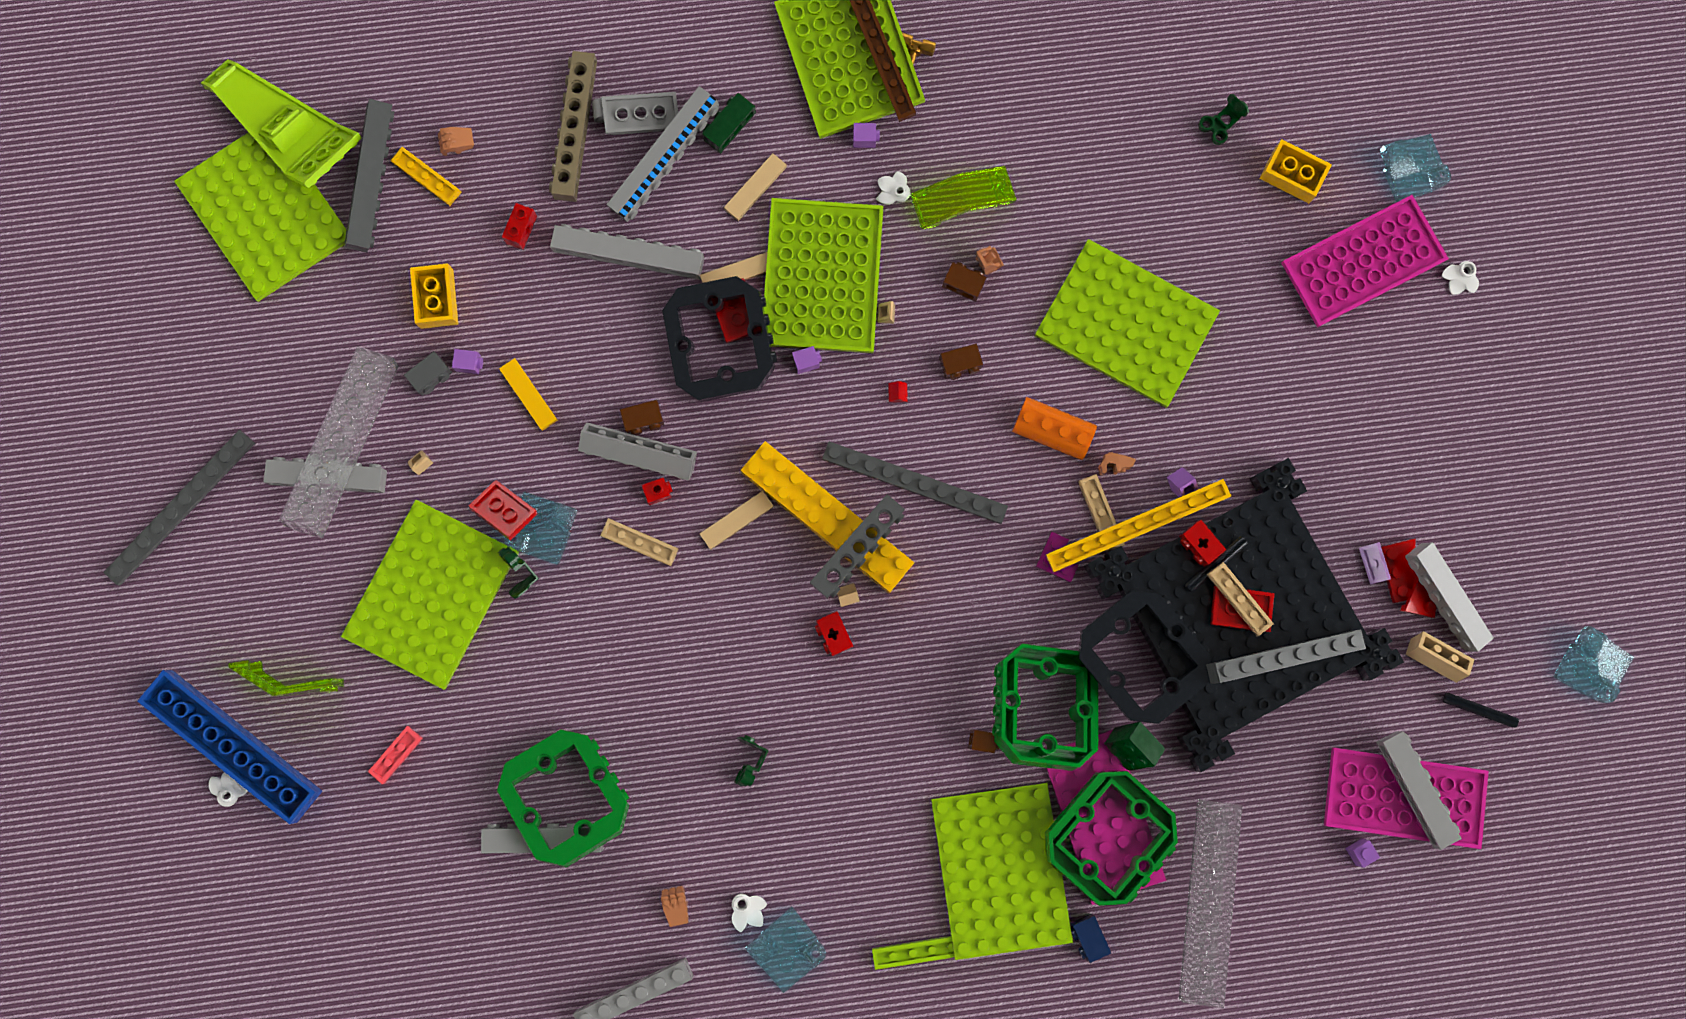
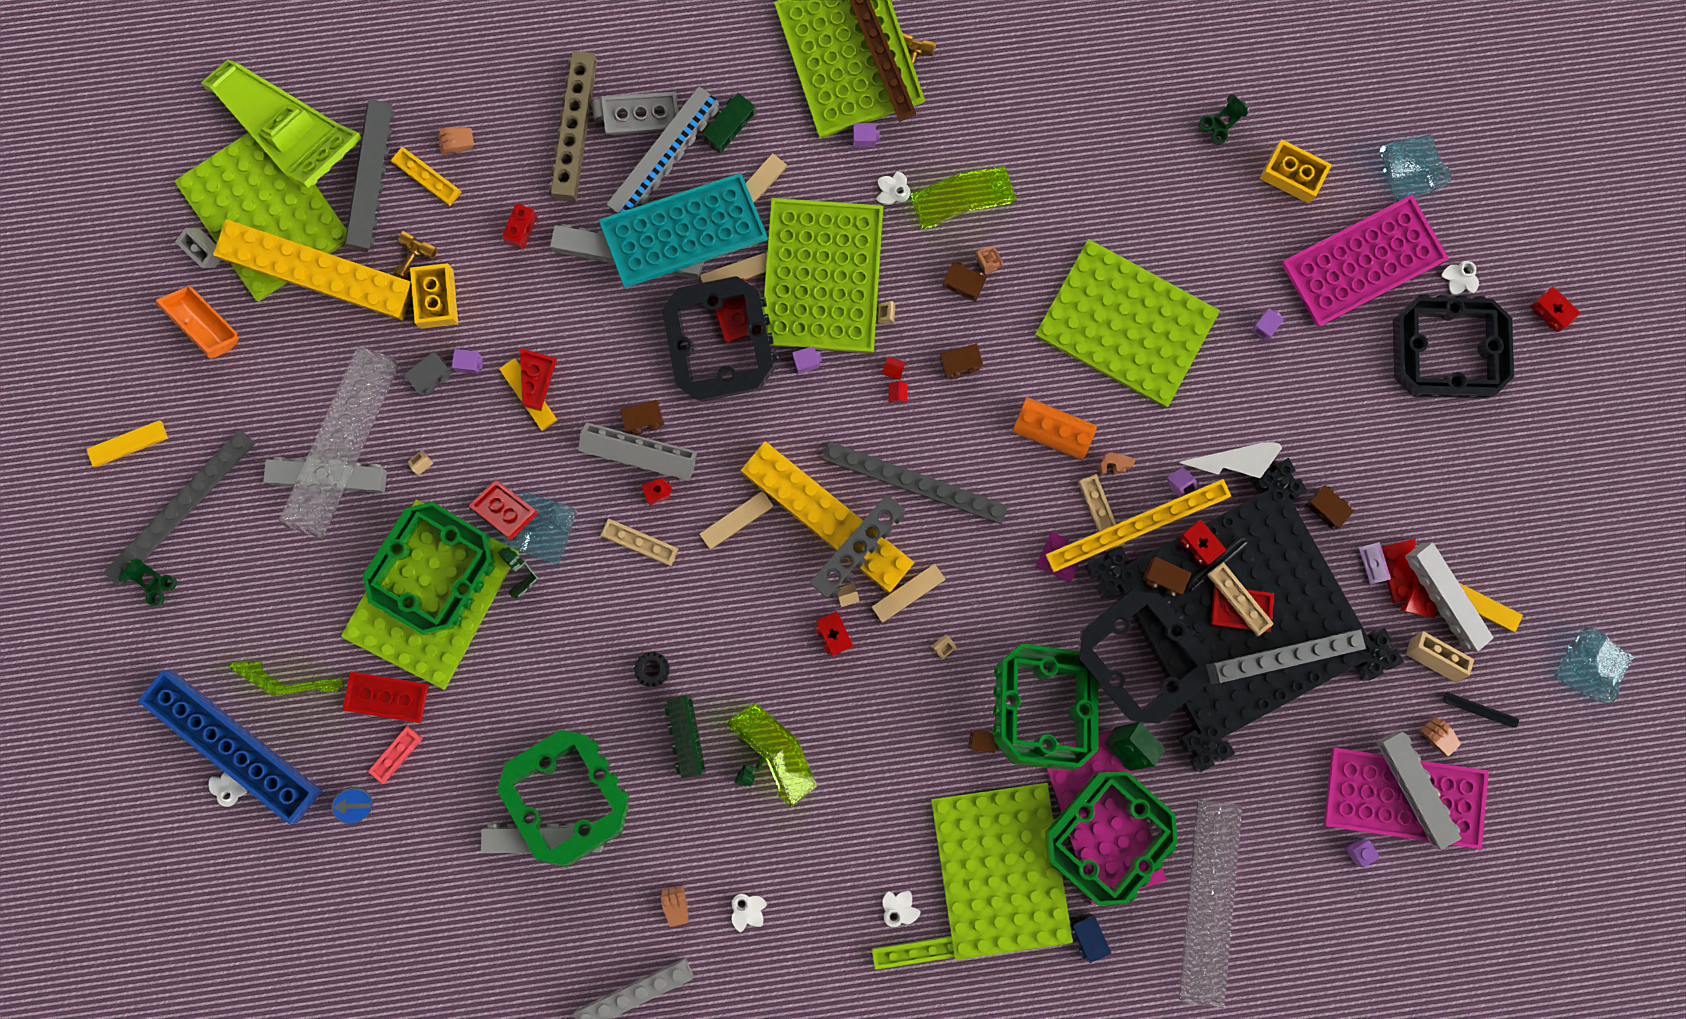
(127, 443): none -> yellow tile
(136, 569): none -> dark green piece
(198, 247): none -> light grey brick
(199, 321): none -> orange container
(313, 270): none -> yellow brick
(351, 805): none -> blue piece
(385, 697): none -> red plate
(400, 535): none -> green panel
(415, 249): none -> pearl gold bar
(535, 377): none -> red wing
(640, 669): none -> black tyre
(682, 230): none -> teal plate
(686, 736): none -> dark green slope
(779, 749): none -> clear neon green windscreen
(787, 949): clear light blue slope -> none
(893, 368): none -> red slope
(901, 906): none -> white plate
(908, 593): none -> tan tile
(944, 646): none -> tan slope
(1166, 576): none -> reddish brown brick
(1248, 460): none -> white sticker
(1267, 324): none -> medium lavender brick
(1330, 507): none -> reddish brown brick
(1440, 736): none -> nougat hand
(1493, 610): none -> yellow tile
(1498, 334): none -> black panel
(1563, 311): none -> red brick

